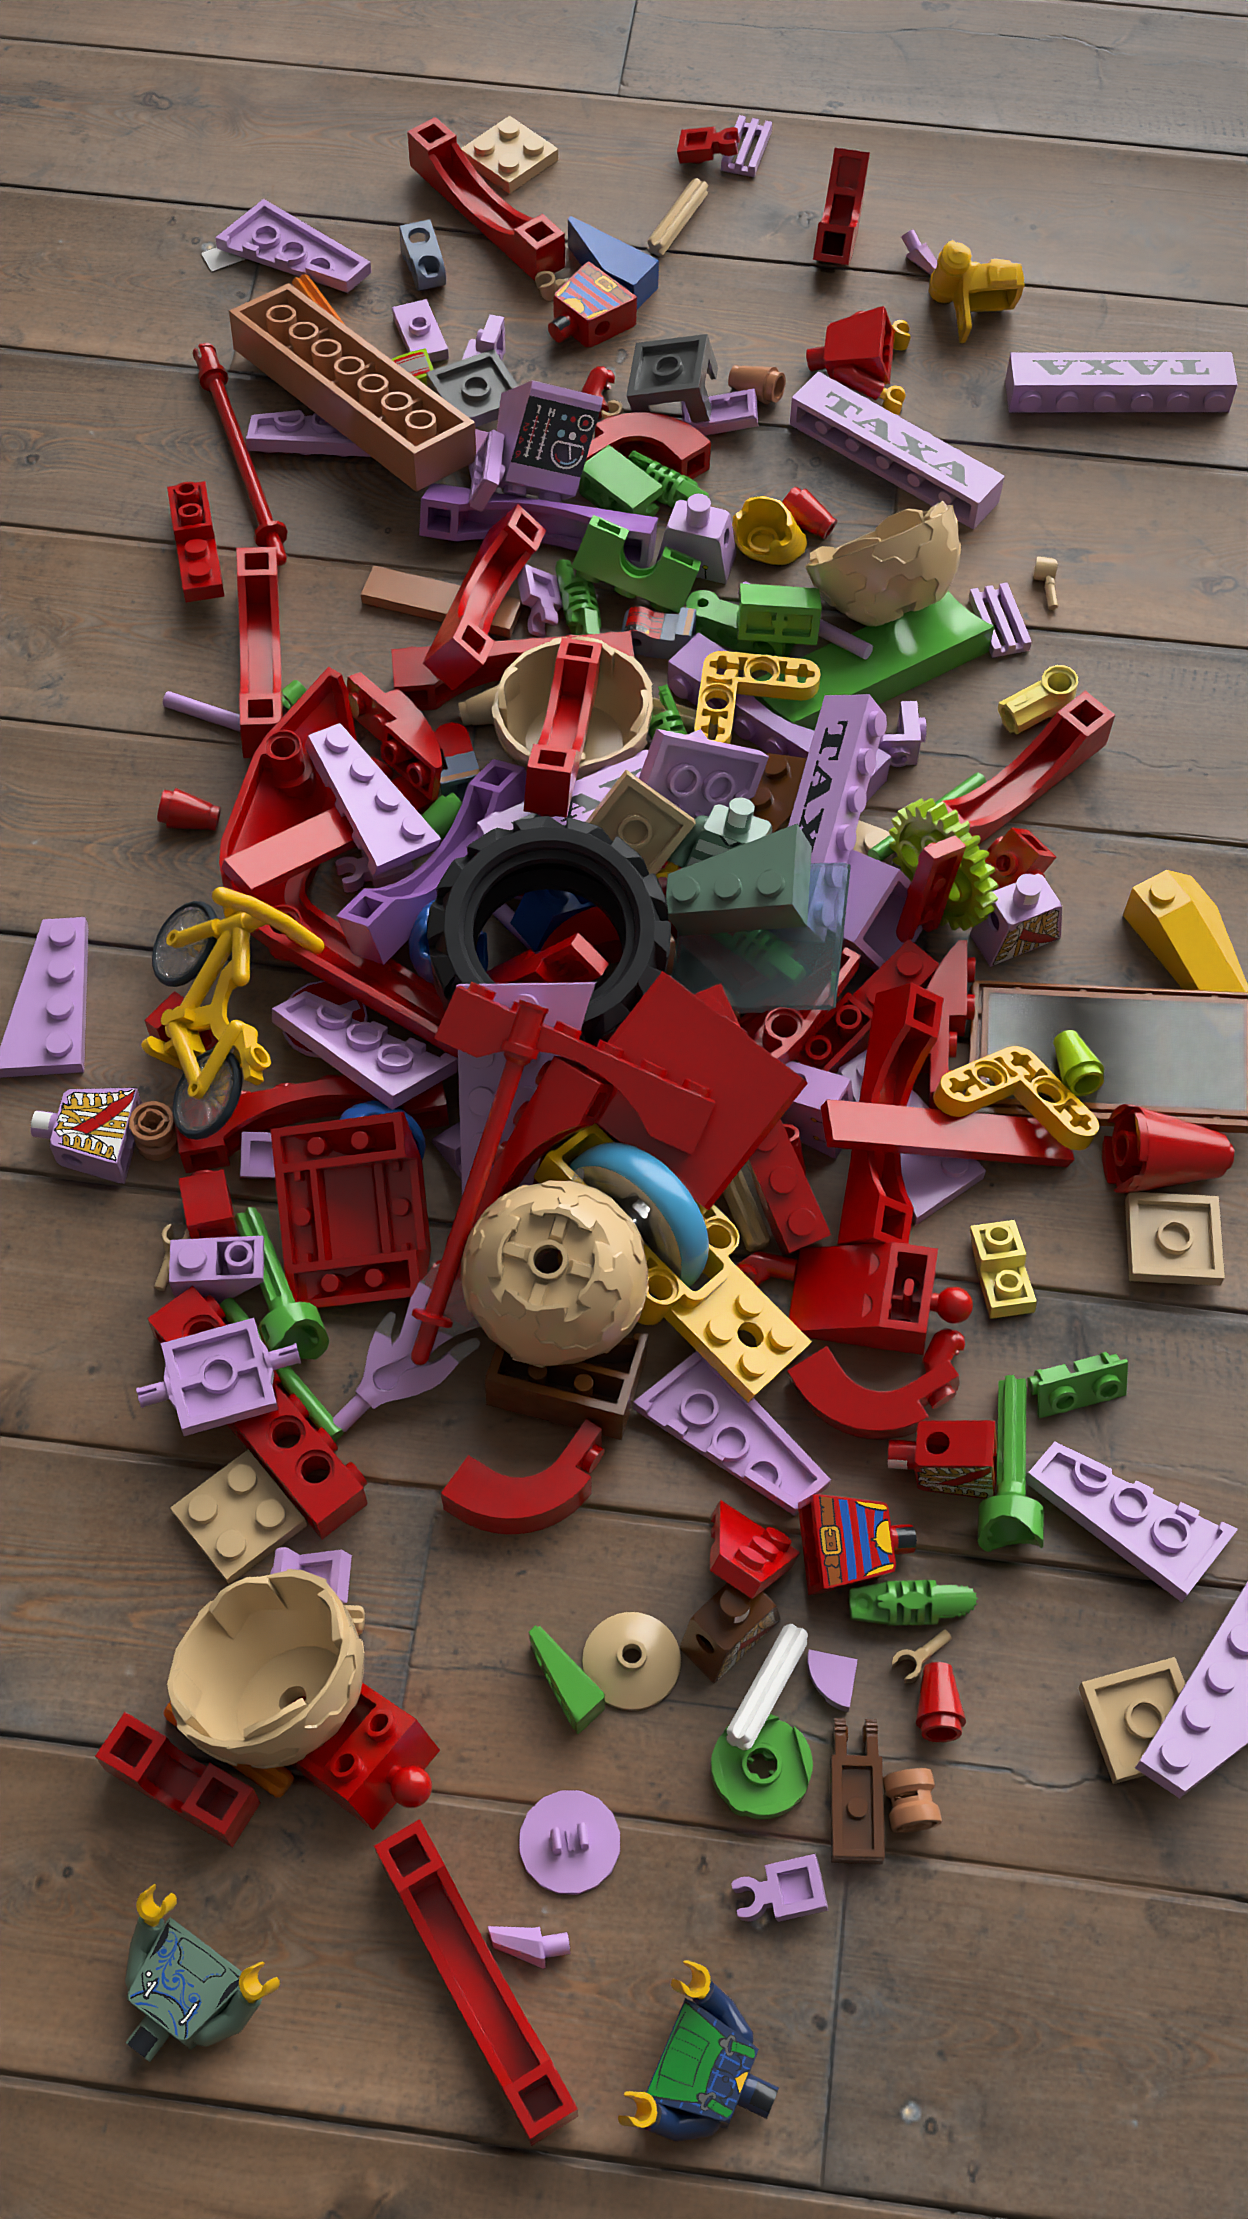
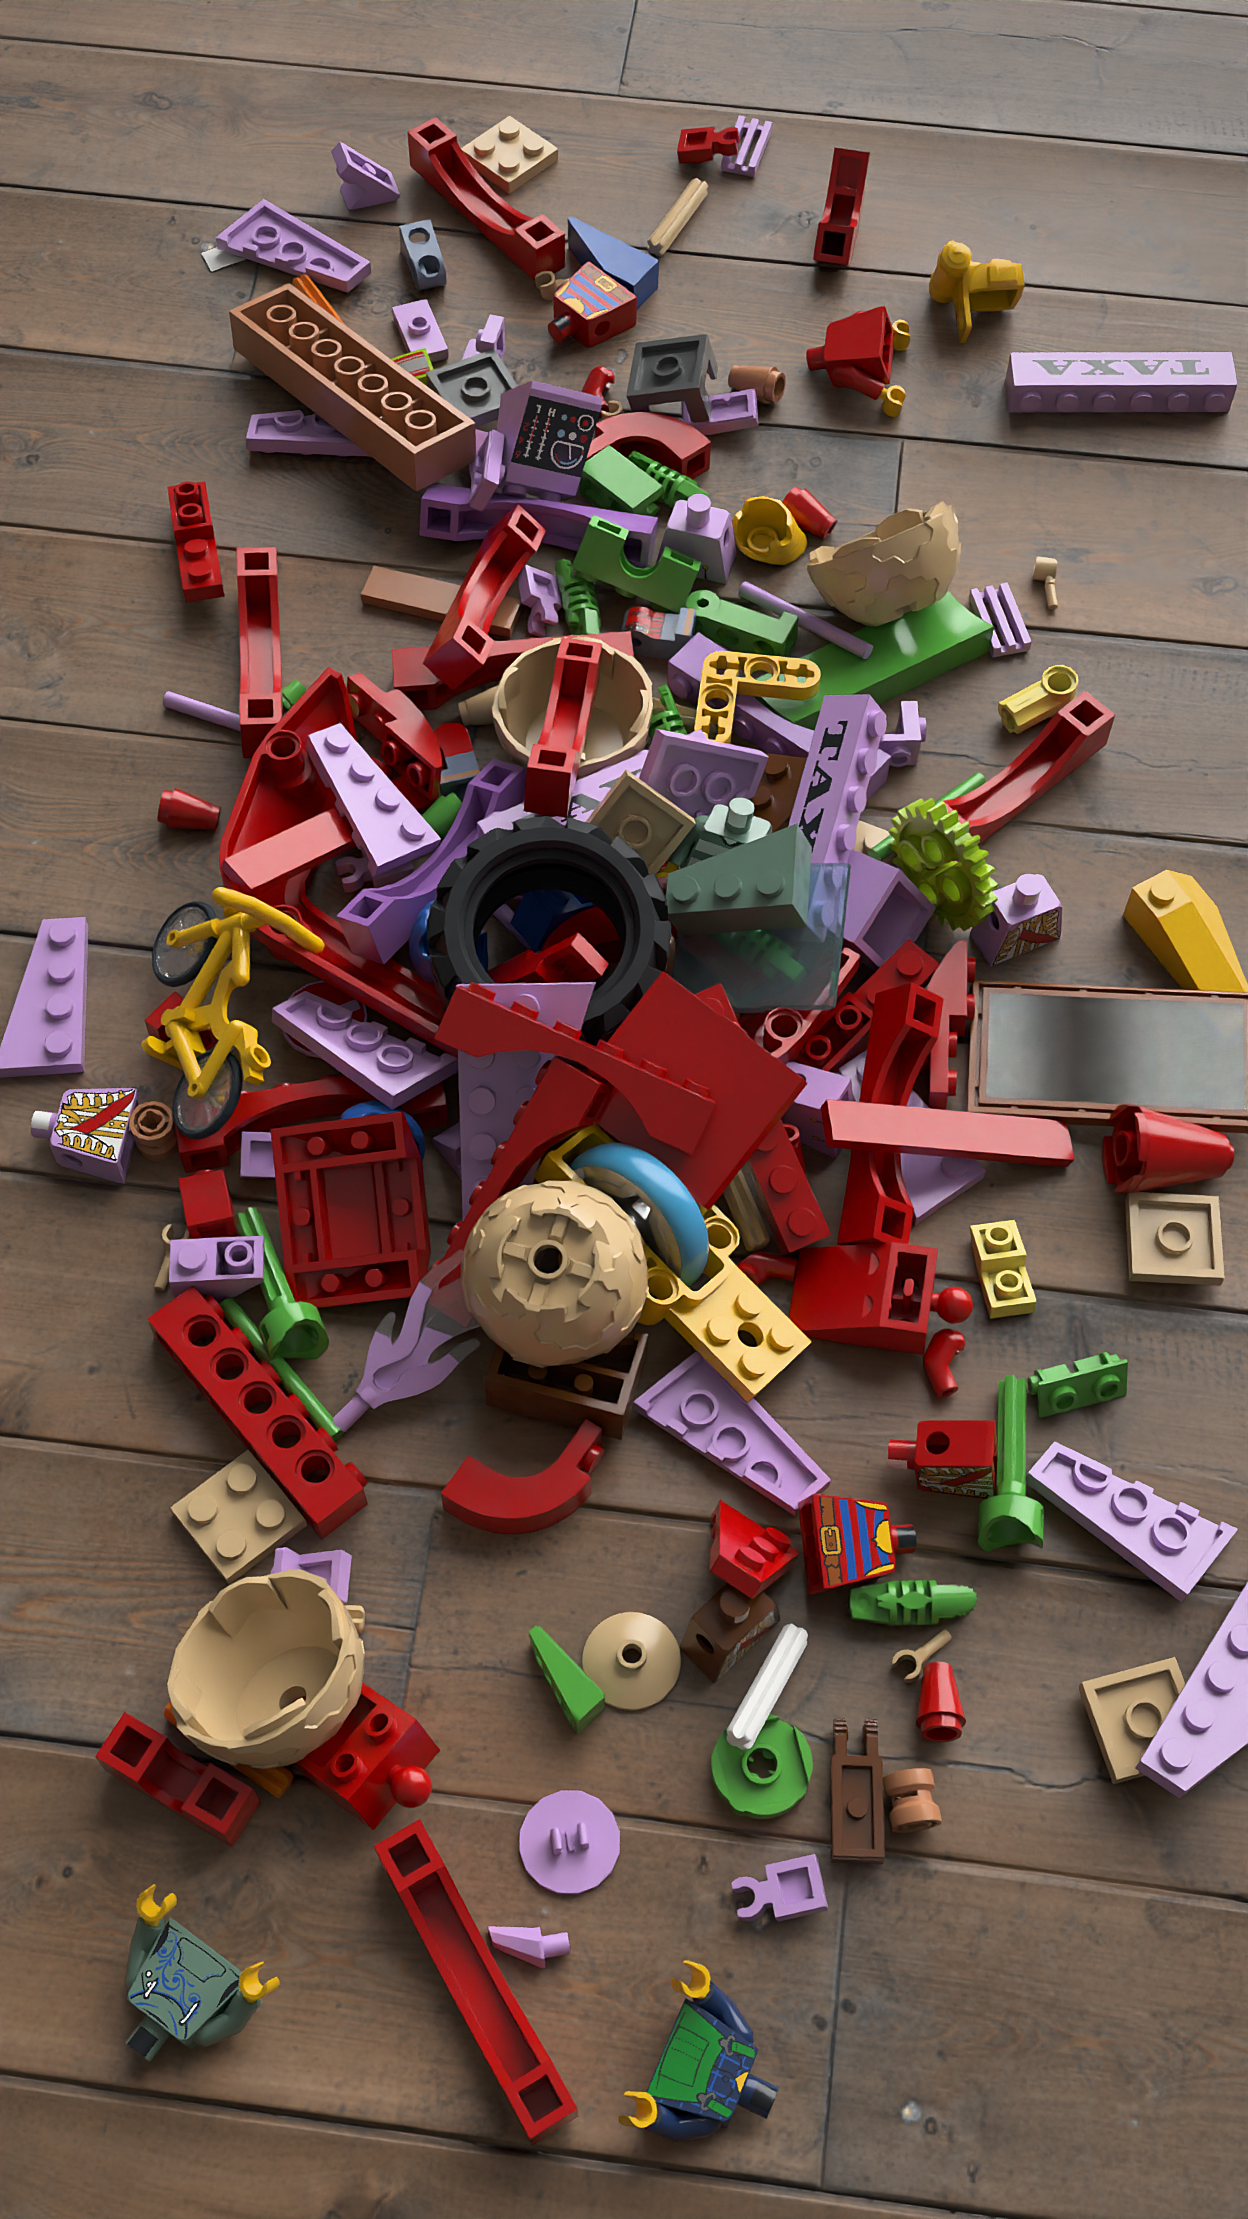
(214, 378): red bar -> none
(219, 1376): lavender plate -> none
(364, 180): none -> lavender slope
(518, 1053): red bar -> none
(778, 614): bright green hinge -> none
(832, 1677): lavender tile -> none
(866, 1411): red arch -> none
(895, 449): lavender brick -> none
(919, 253): lavender bar -> none
(930, 887): red hinge -> none
(1017, 855): red brick -> none
(1019, 1074): yellow beam -> none
(1077, 1064): lime cone -> none

